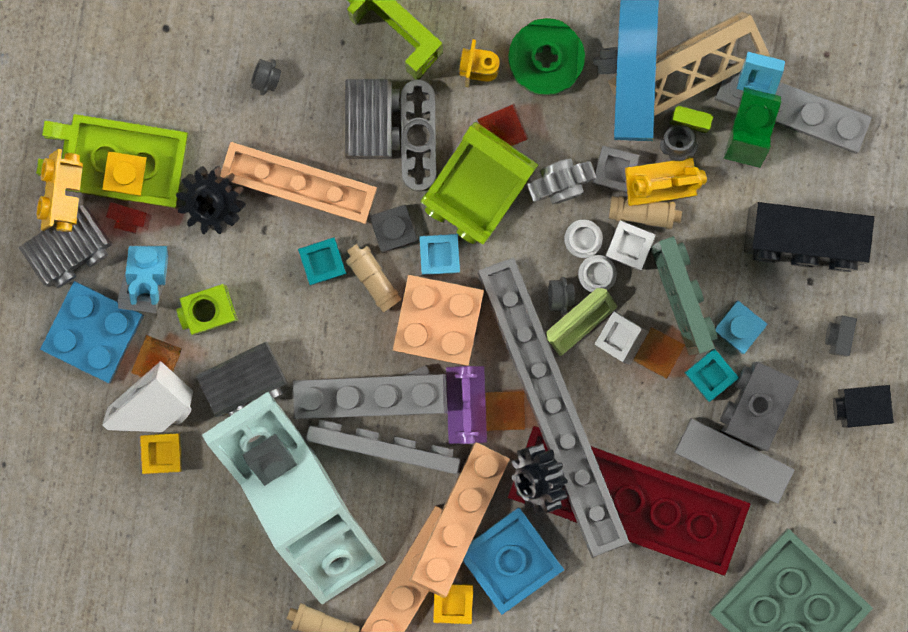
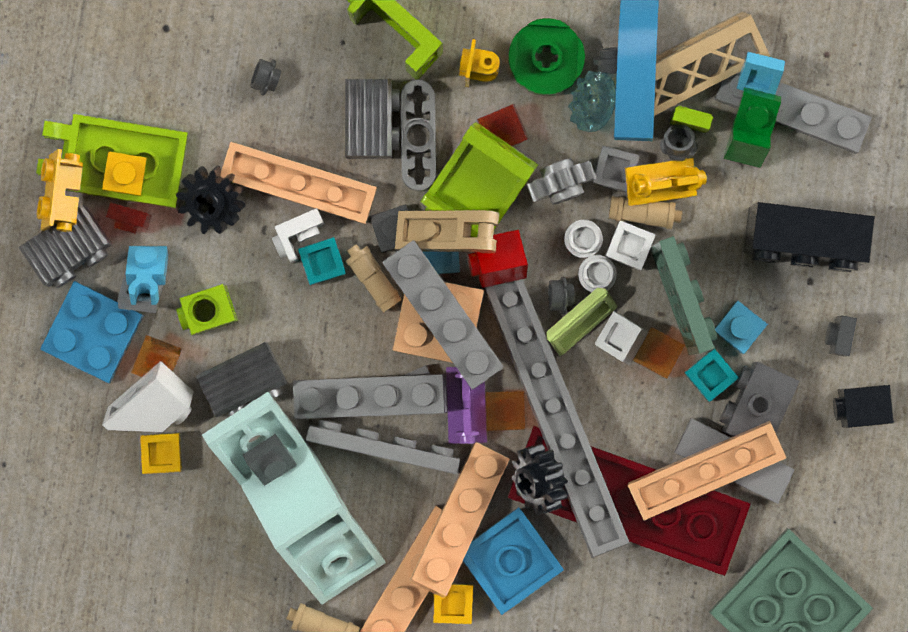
(302, 227): none -> white bracket
(443, 314): none -> light grey plate
(447, 230): none -> tan plate
(504, 265): none -> red brick
(600, 109): none -> clear light blue gear
(706, 470): none -> light nougat plate

